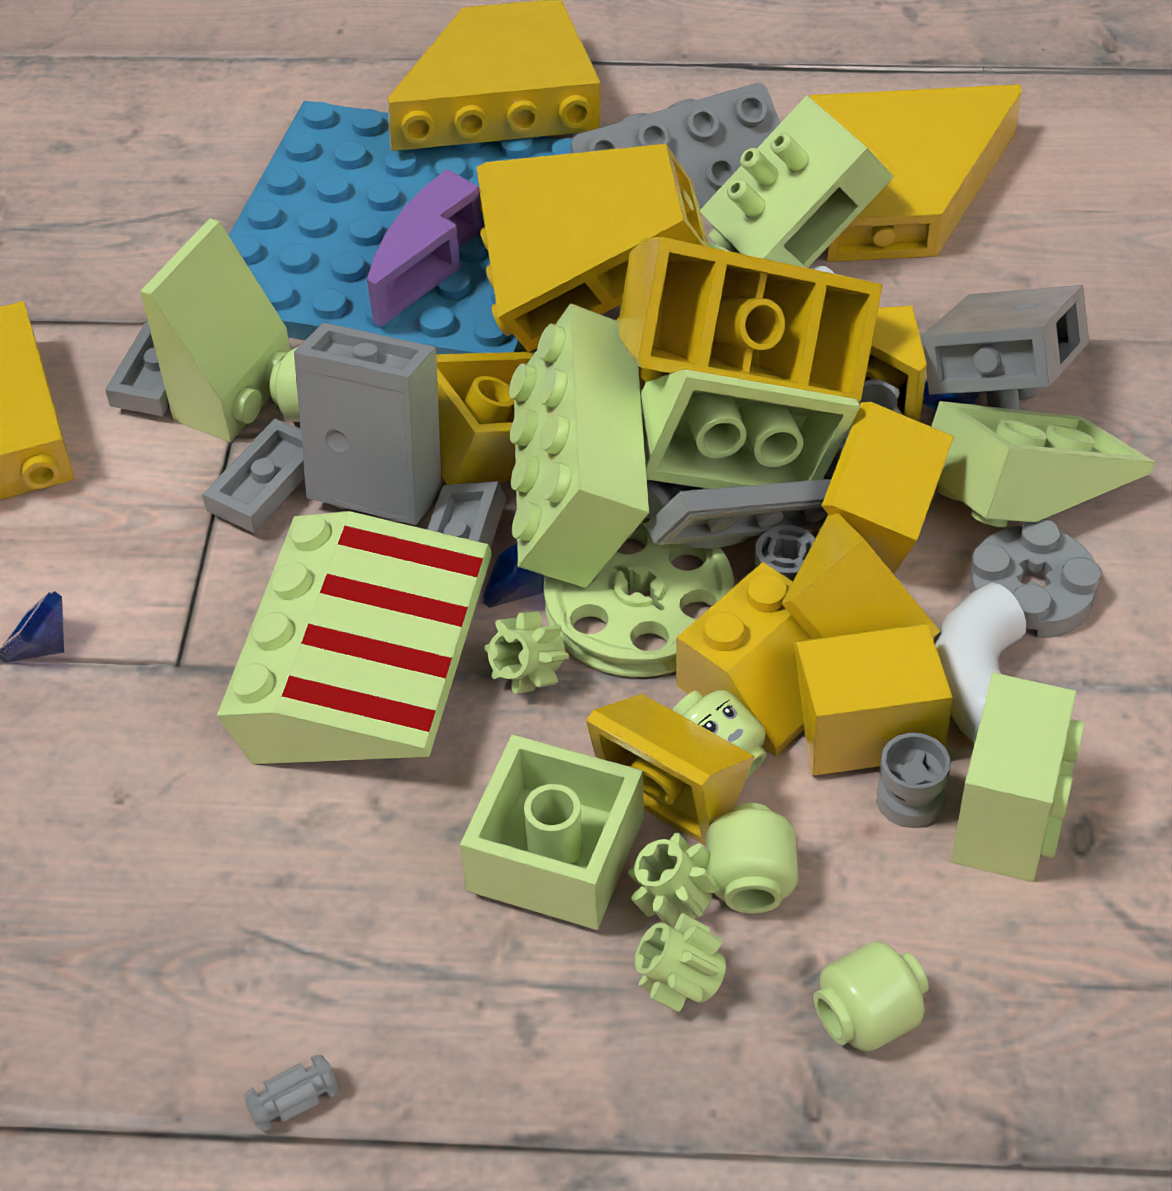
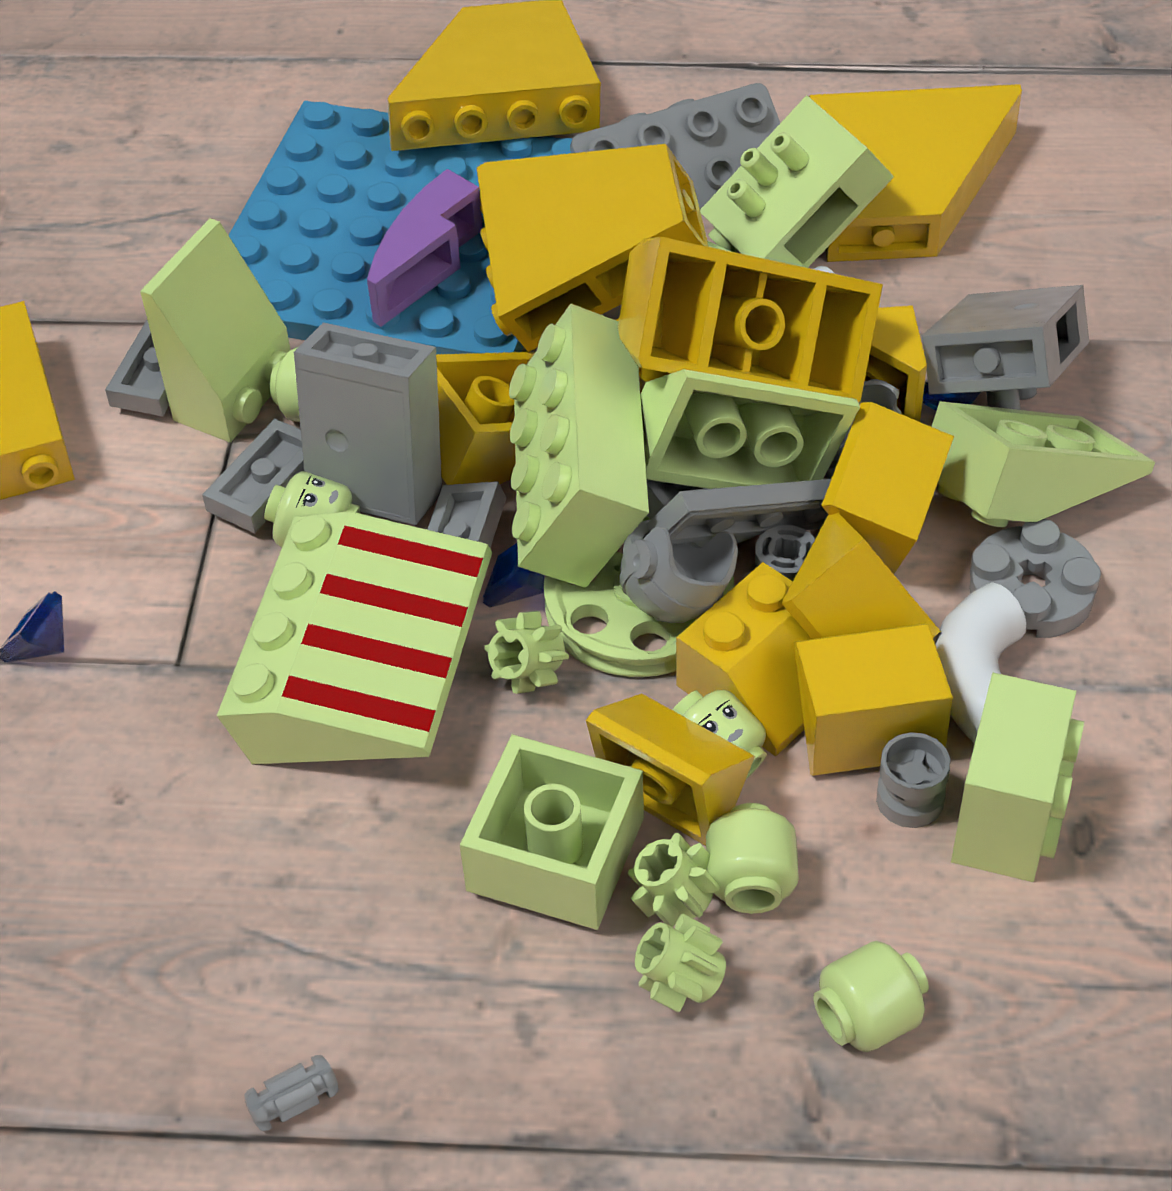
(305, 496): none -> yellowish green head
(675, 579): none -> light grey cap

